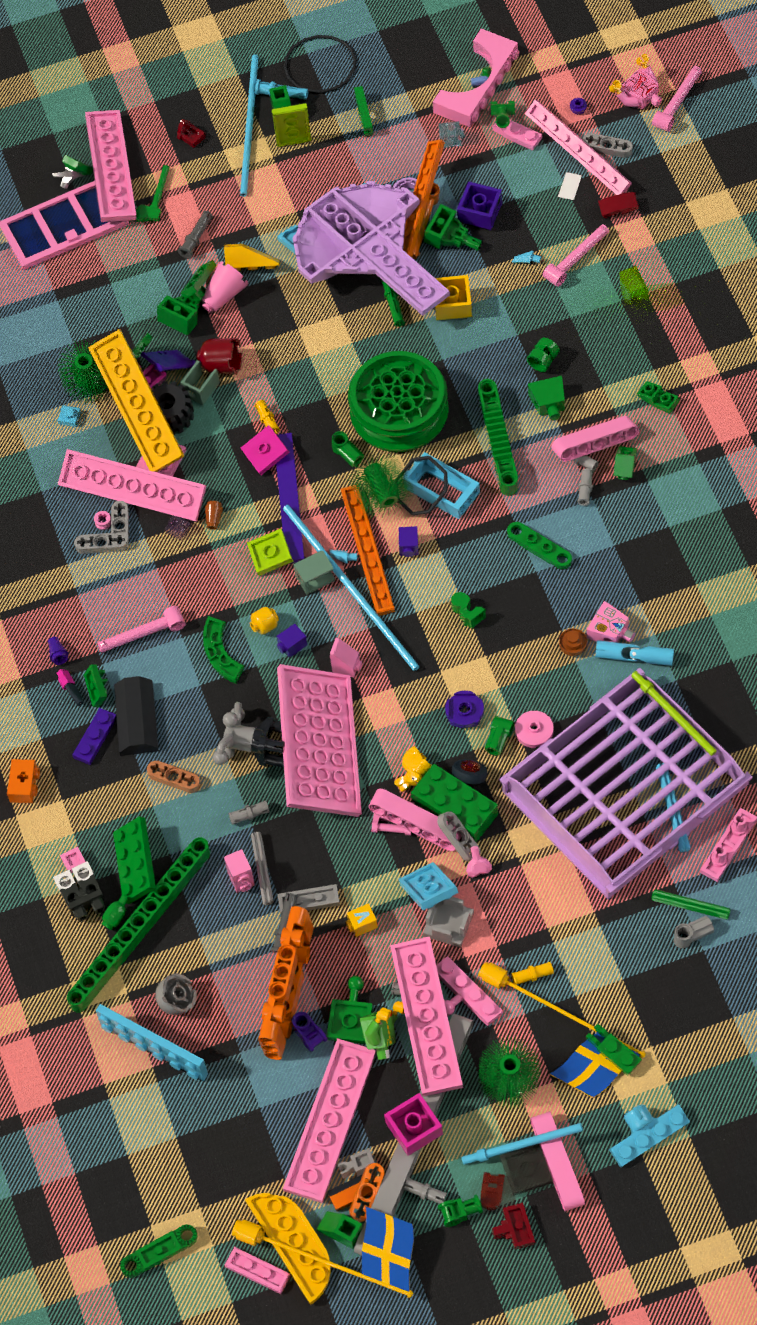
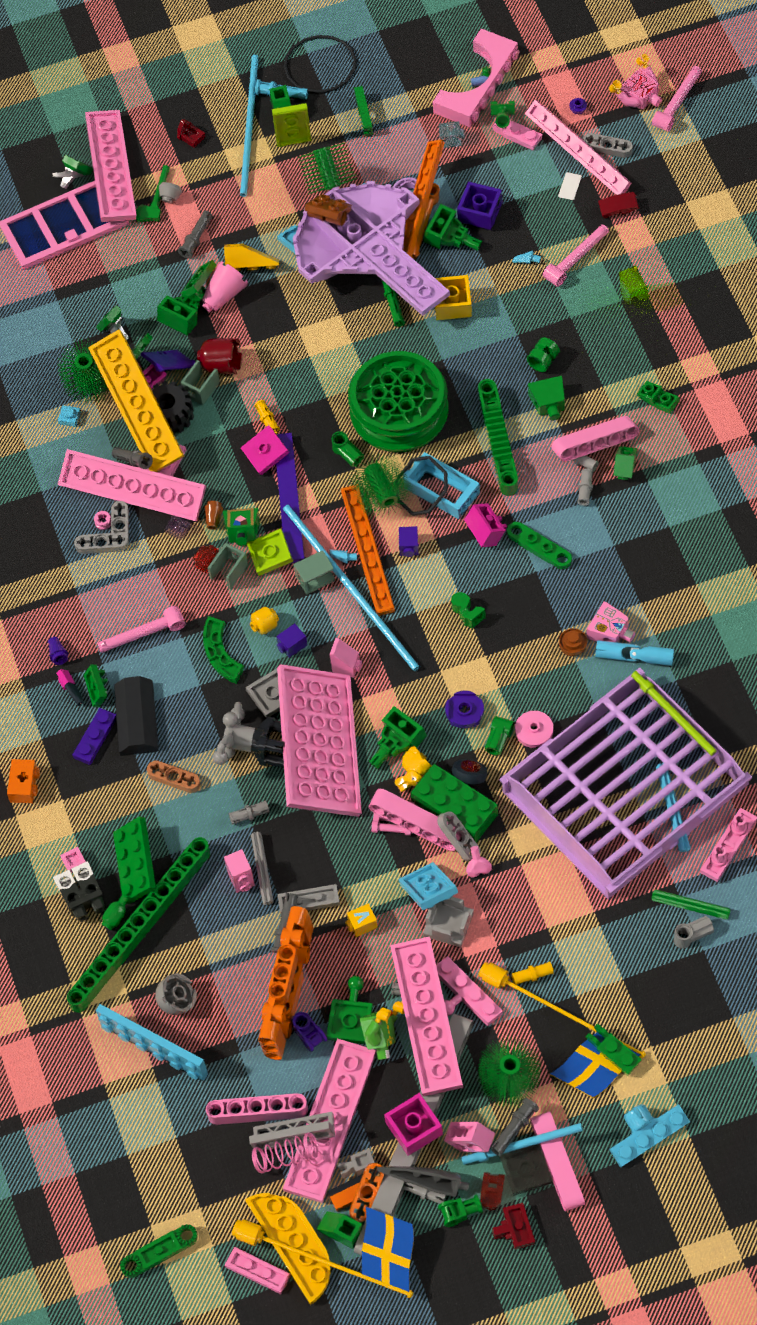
(112, 322): none -> green piece
(136, 458): none -> dark grey pin
(169, 192): none -> light grey cone
(204, 557): none -> clear red head
(221, 558): none -> sand green piece
(241, 525): none -> green torso
(264, 1155): none -> bright pink piece
(265, 1114): none -> bright pink beam
(266, 693): none -> light grey plate
(319, 1129): none -> light grey fence
(327, 168): none -> green piece
(328, 209): none -> dark orange plate
(398, 736): none -> green brick
(431, 1179): none -> dark grey piece
(469, 1137): none -> bright pink brick
(485, 525): none -> dark pink brick
(519, 1120): none -> dark grey pin

